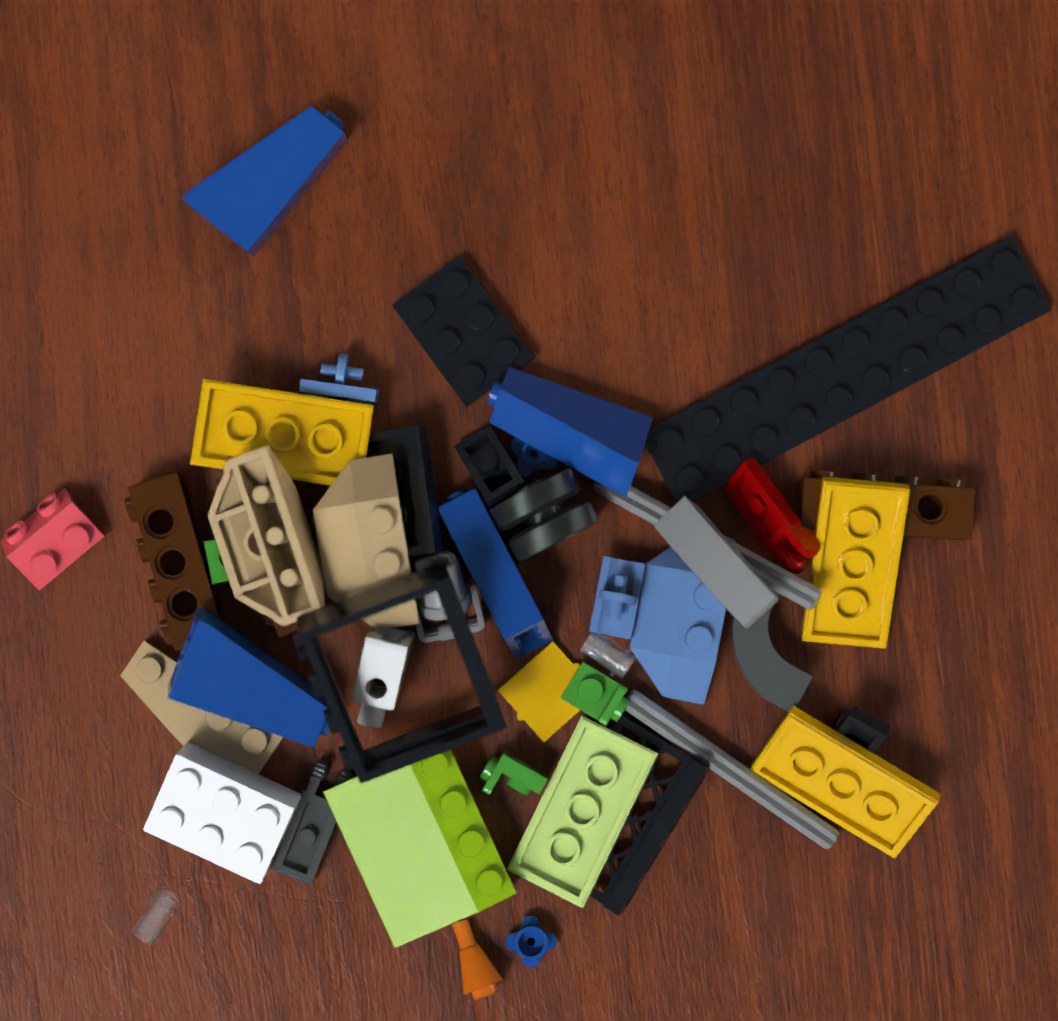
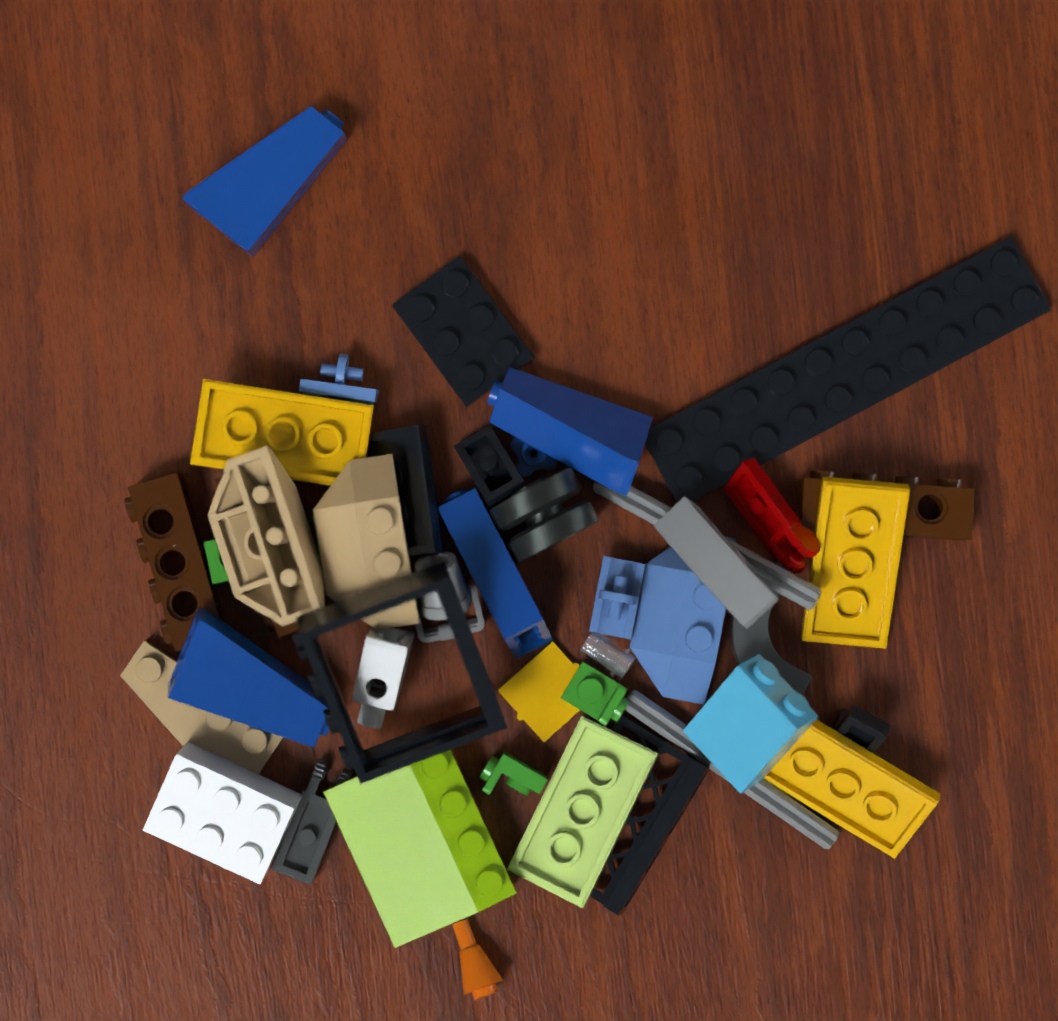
(50, 538): coral bracket -> none
(157, 914): clear pin -> none
(530, 953): blue plate -> none
(750, 723): none -> medium azure brick

